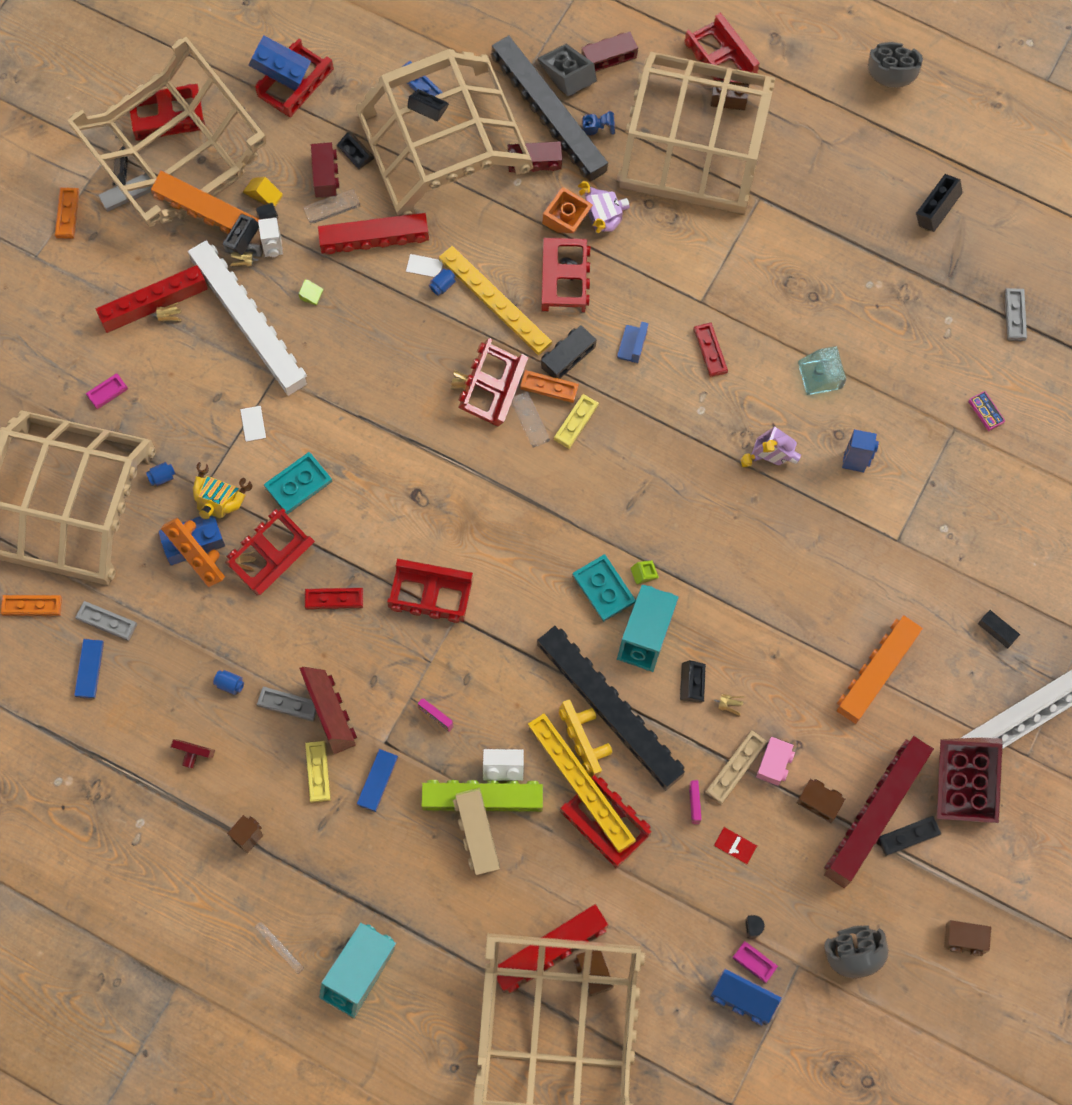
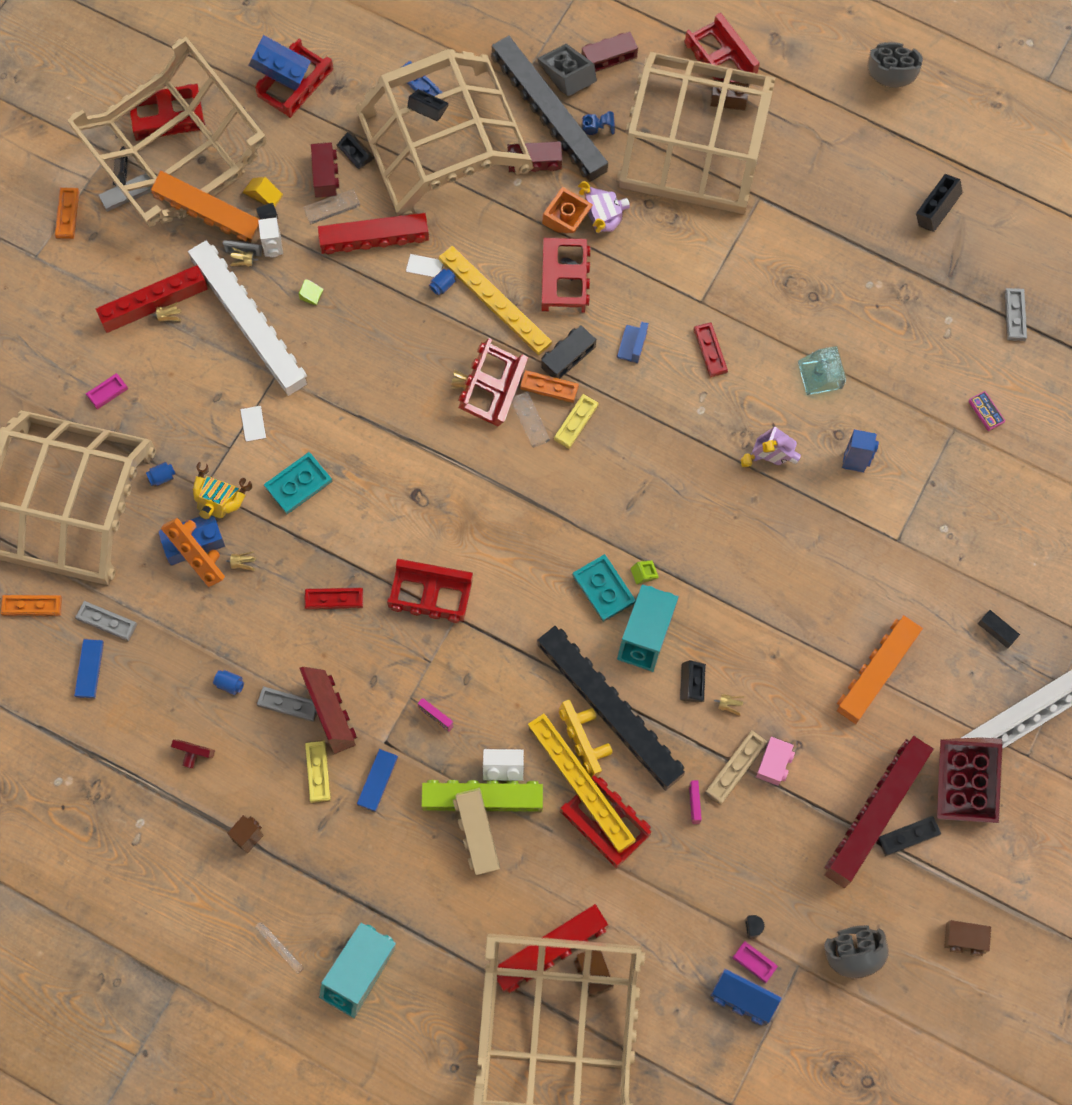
(241, 234): black slope -> none
(276, 560): red window -> none
(735, 845): red sticker -> none
(821, 800): reddish brown brick -> none

